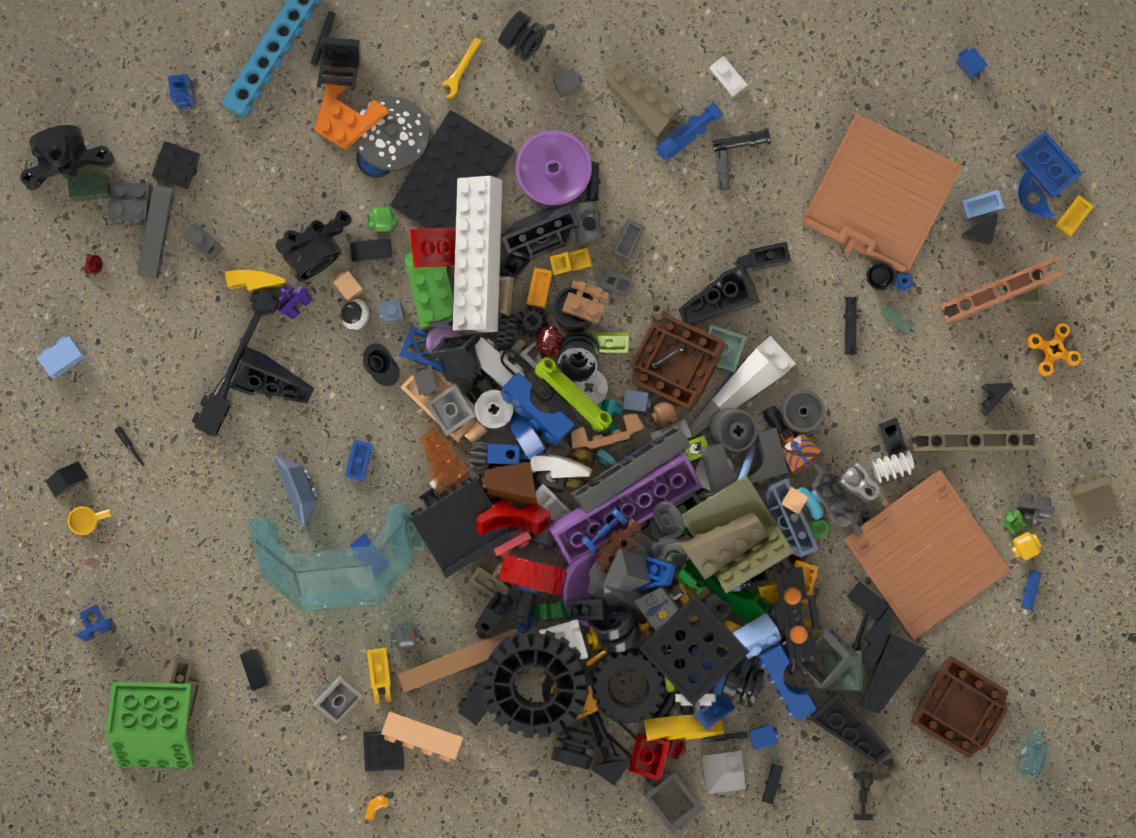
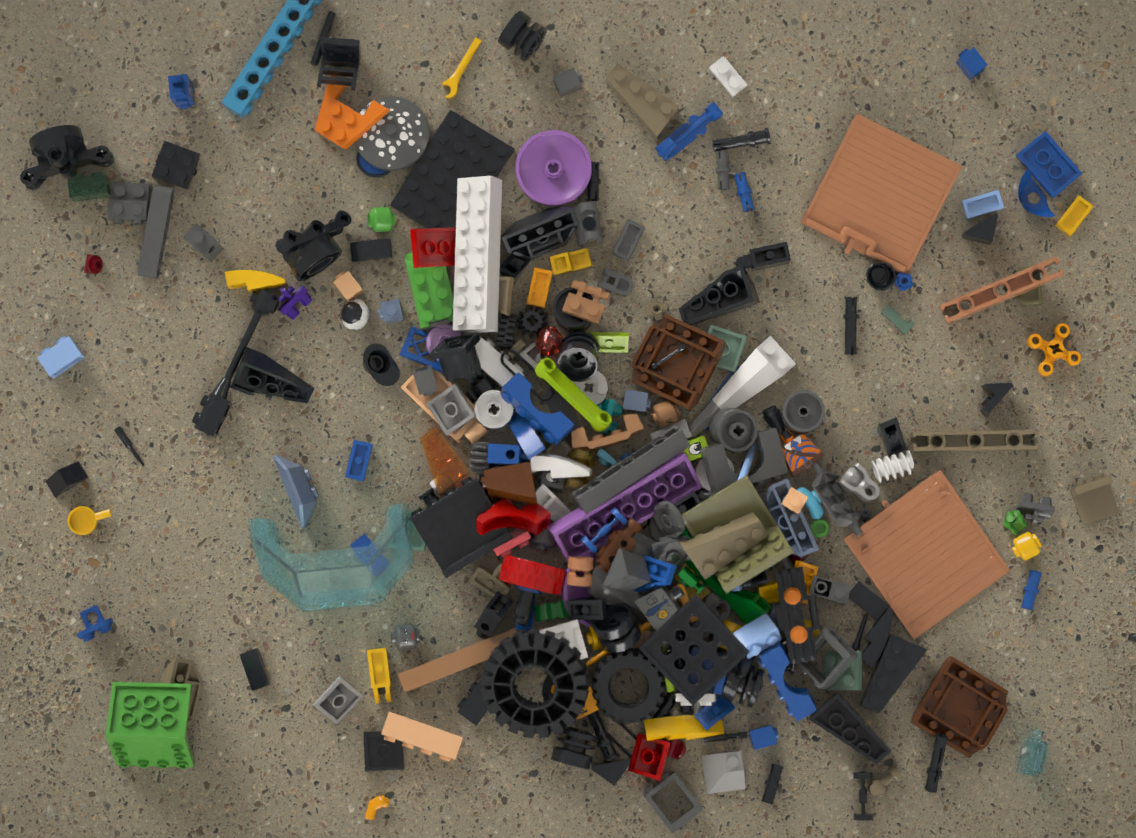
(580, 563): none -> nougat wheel
(744, 192): none -> blue pin
(830, 590): none -> dark grey slope
(934, 770): none -> black pin

